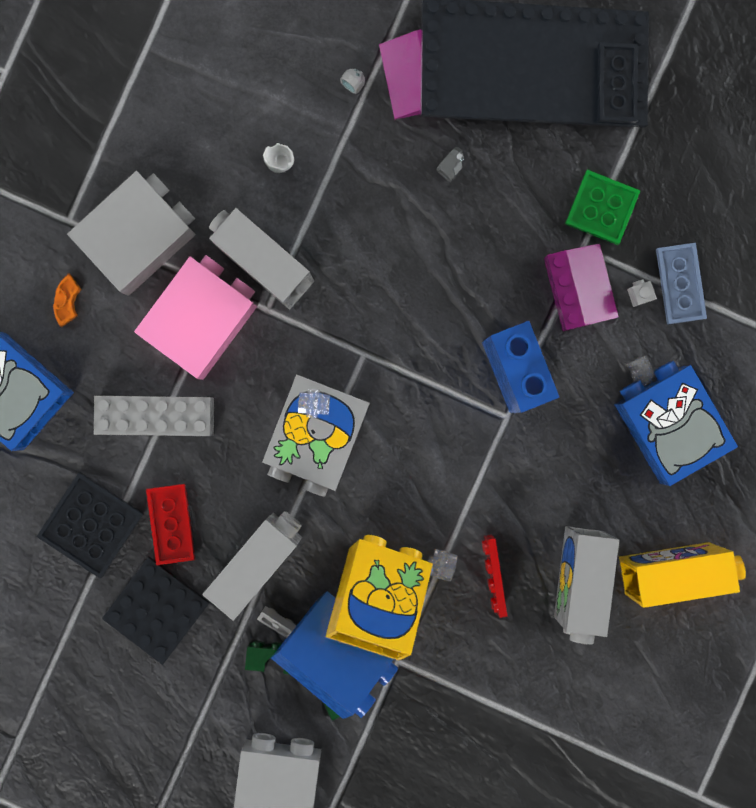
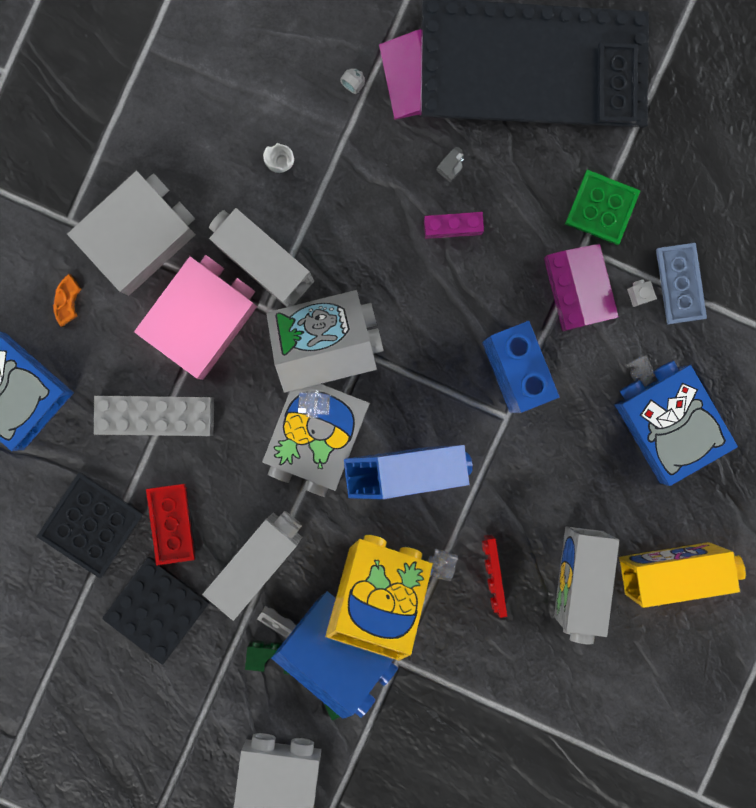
(323, 340): none -> light grey brick
(407, 472): none -> brick
(453, 225): none -> magenta brick

